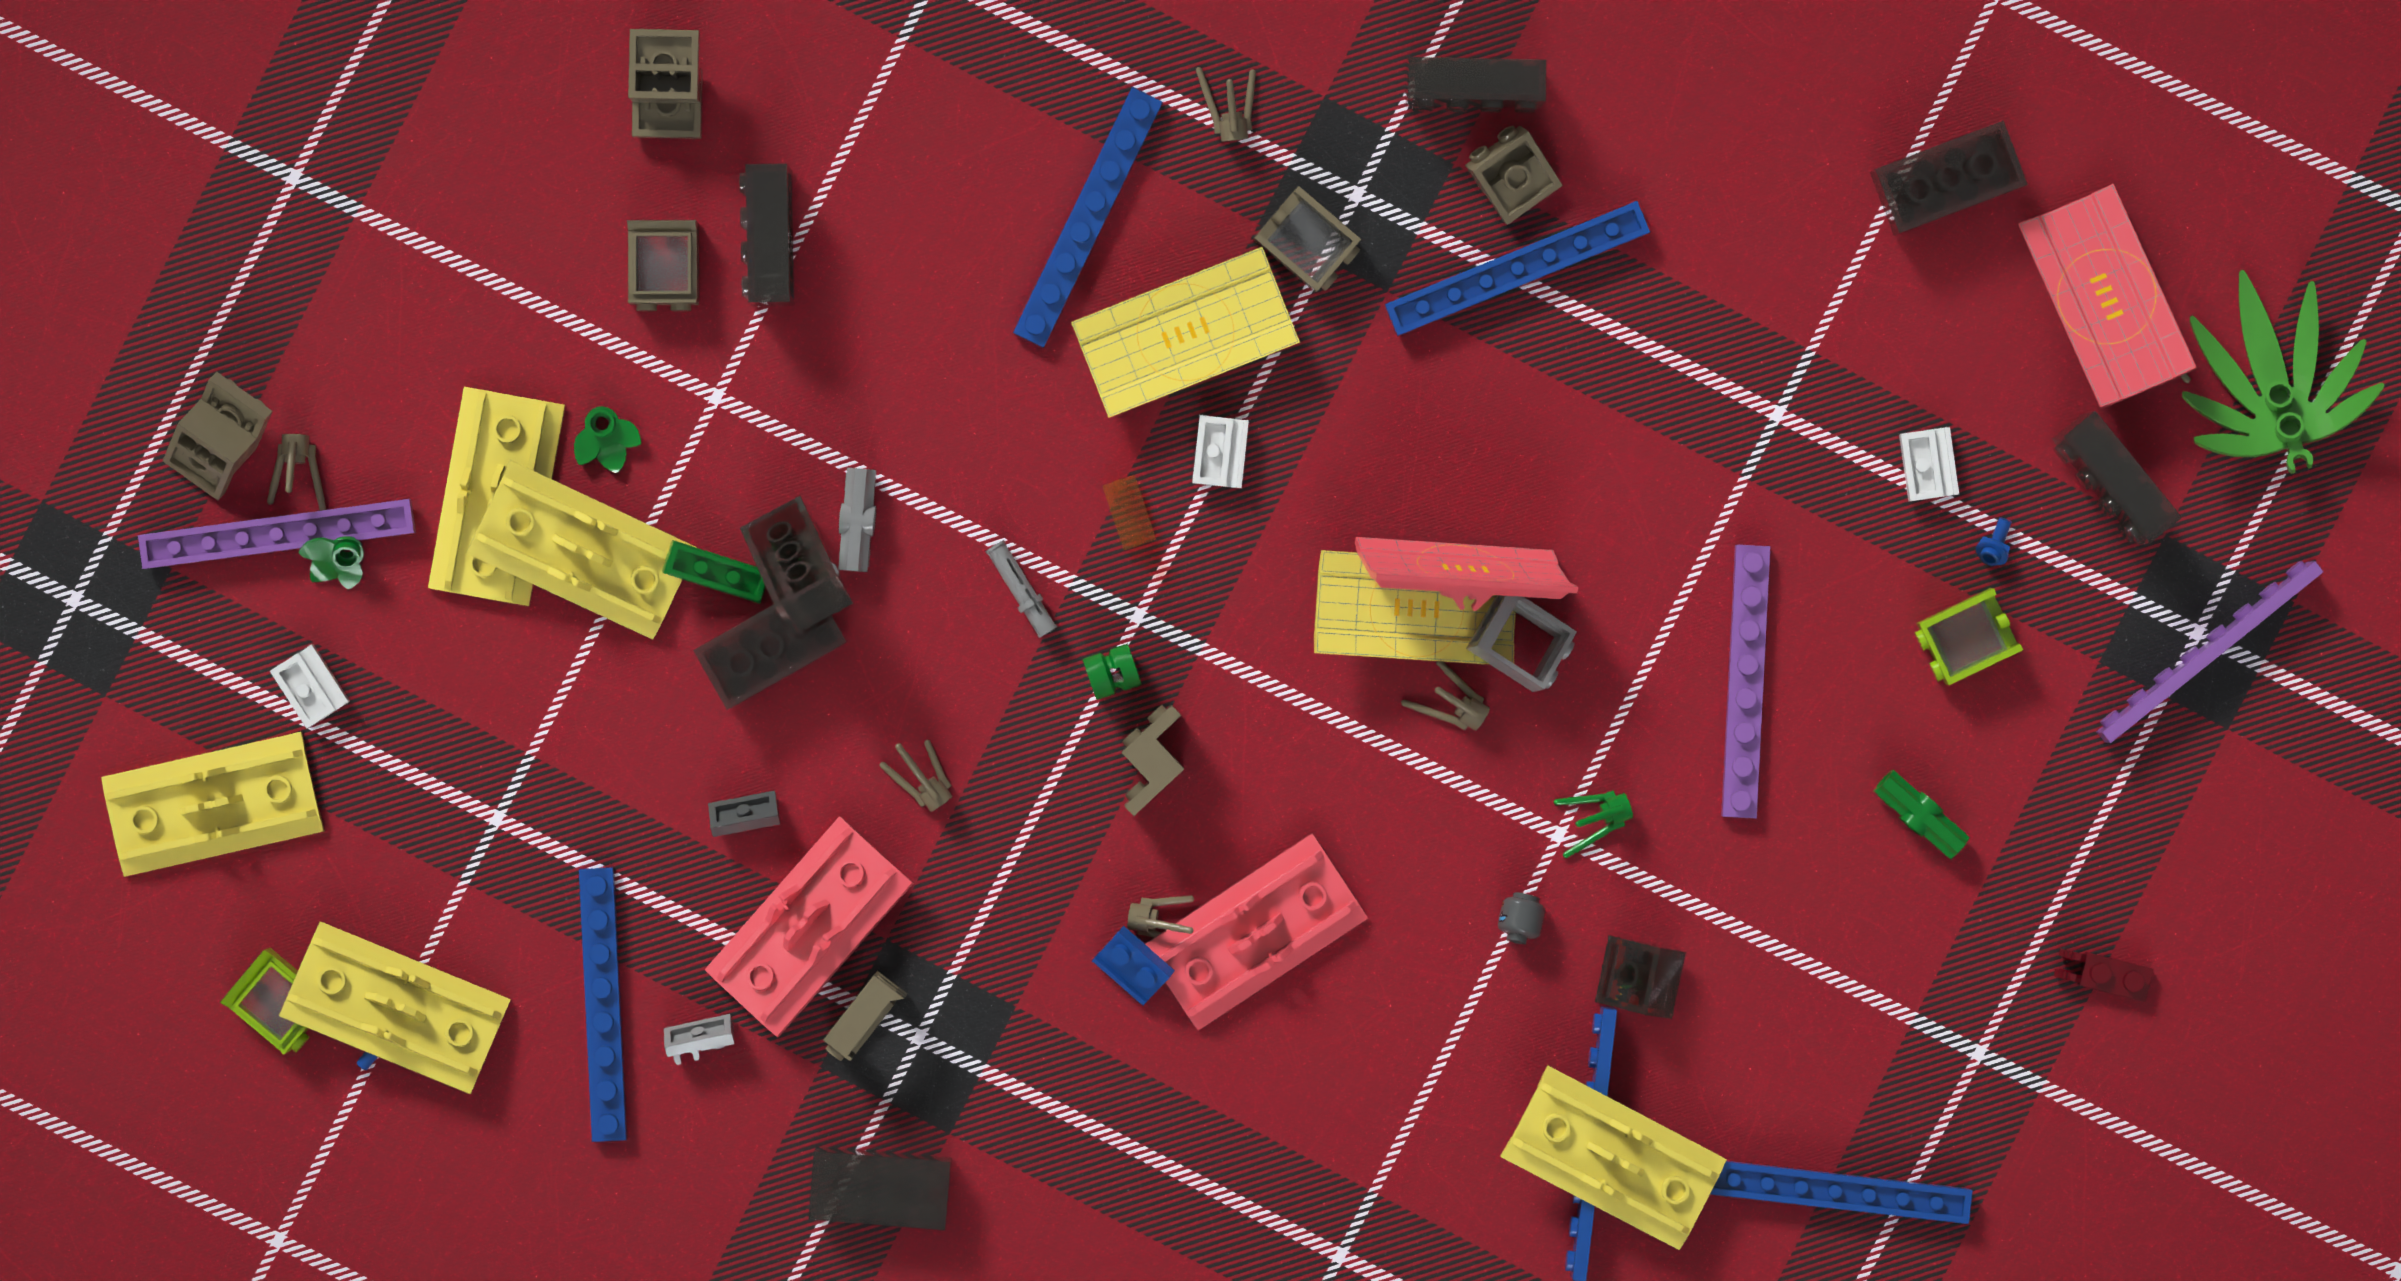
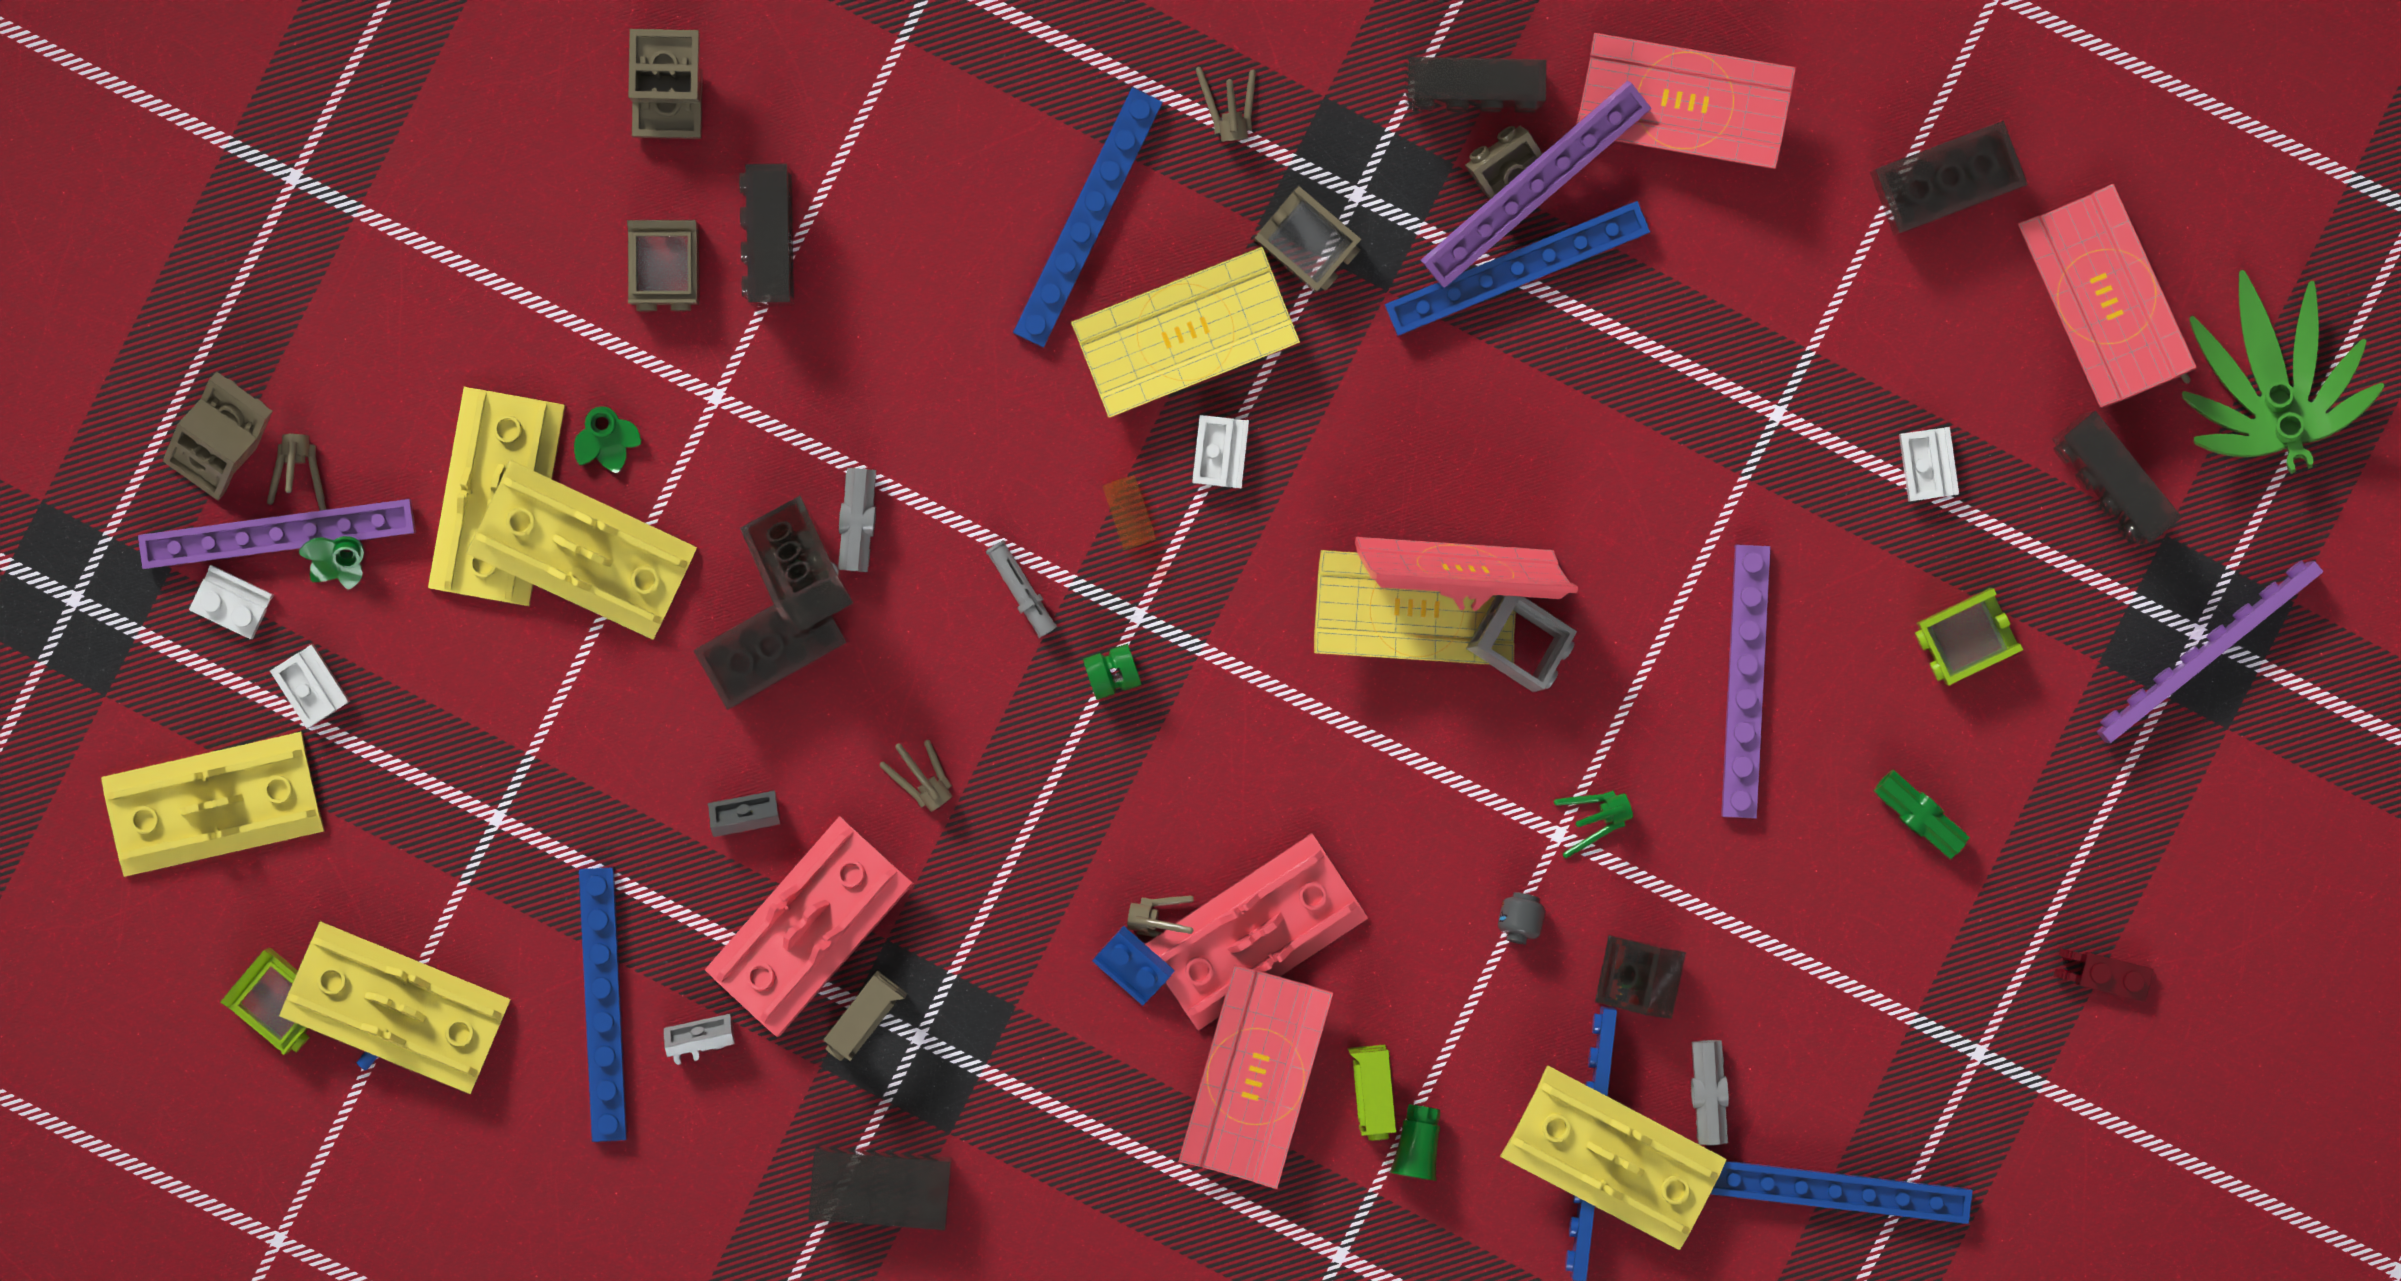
(231, 602): none -> white plate
(714, 571): green tile -> none
(1151, 758): dark tan bracket -> none
(1255, 1076): none -> coral hinge
(1373, 1091): none -> lime window
(1418, 1143): none -> green plant
(1470, 711): dark tan plant -> none
(1536, 184): none -> medium lavender plate
(1697, 99): none -> coral hinge
(1709, 1092): none -> light grey piece
(1993, 550): blue plate -> none

